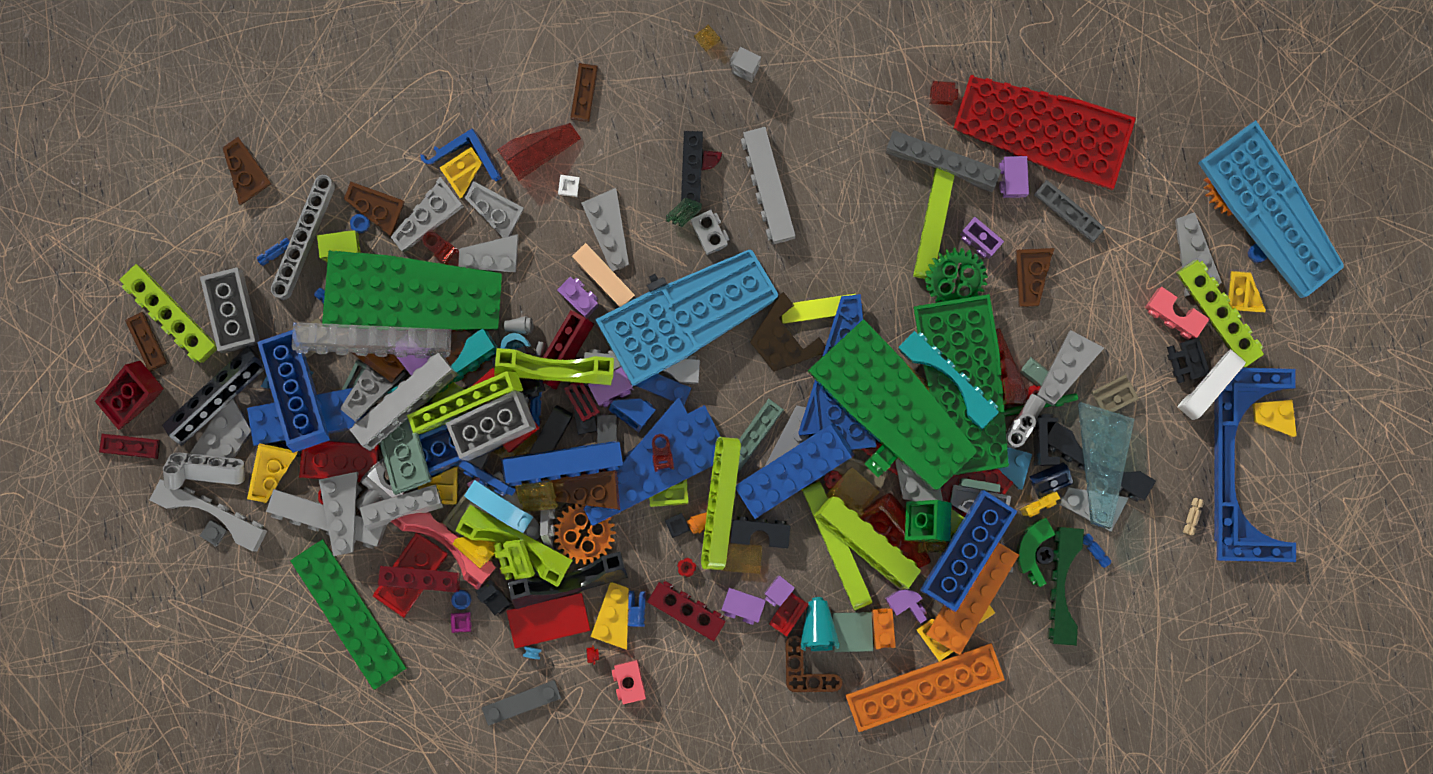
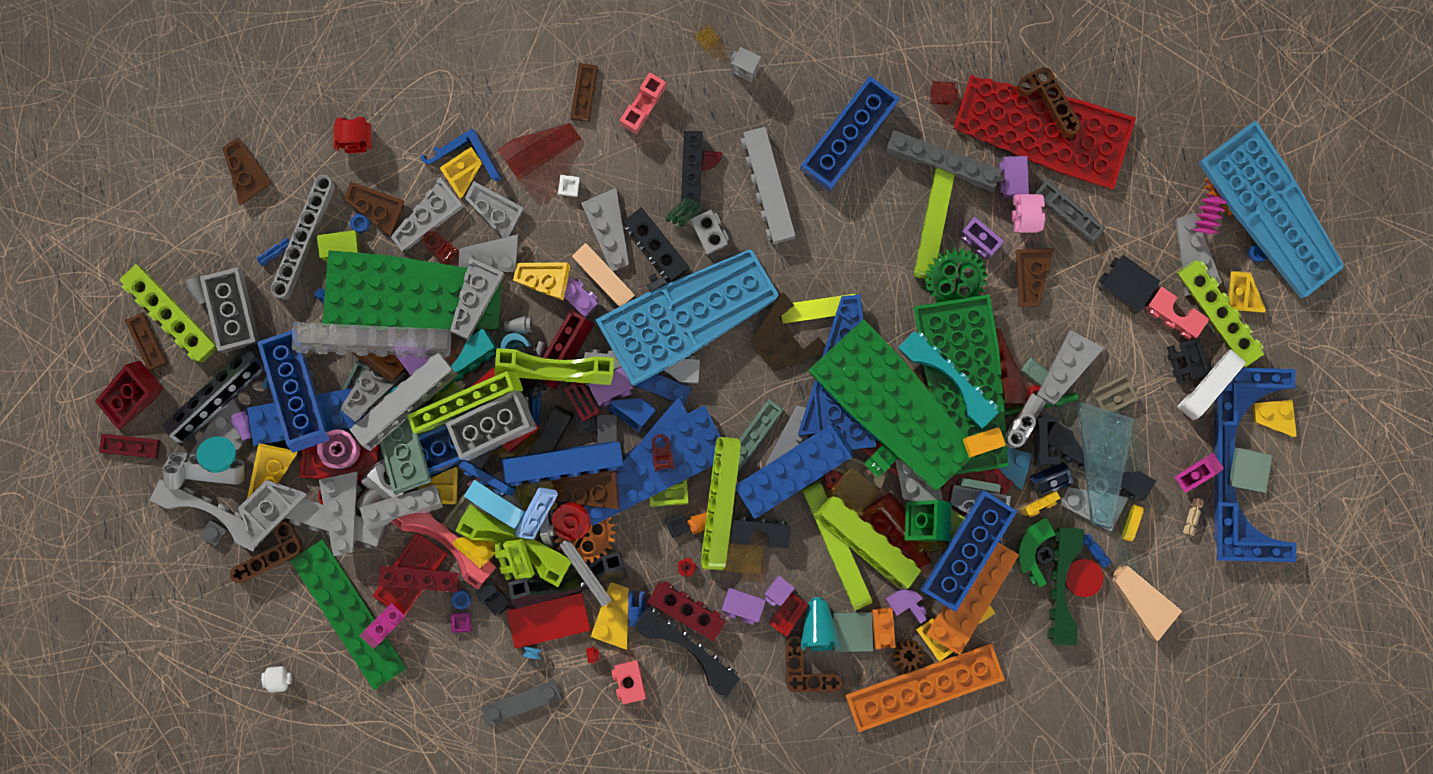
(195, 288): none -> light grey cone
(216, 454): none -> teal tile
(242, 425): none -> medium lavender cone
(266, 556): none -> reddish brown beam
(267, 509): none -> light grey wing
(276, 679): none -> white head
(341, 460): none -> bright pink brick
(352, 135): none -> red brick
(382, 626): none -> dark pink brick
(477, 291): none -> light grey wing
(536, 513): none -> light blue tile
(543, 277): none -> yellow wing
(571, 521): none -> red tile
(585, 572): none -> light grey axle
(642, 219): none -> black brick
(648, 96): none -> coral arch
(717, 675): none -> black arch
(849, 134): none -> blue brick
(912, 649): none -> reddish brown gear
(984, 442): none -> light orange tile
(1028, 213): none -> bright pink brick
(1051, 103): none -> reddish brown beam
(1084, 578): none -> red tile
(1129, 283): none -> black panel
(1132, 523): none -> yellow beam
(1148, 604): none -> light nougat slope
(1199, 472): none -> dark pink brick
(1210, 214): none -> dark pink piece
(1250, 470): none -> sand green tile

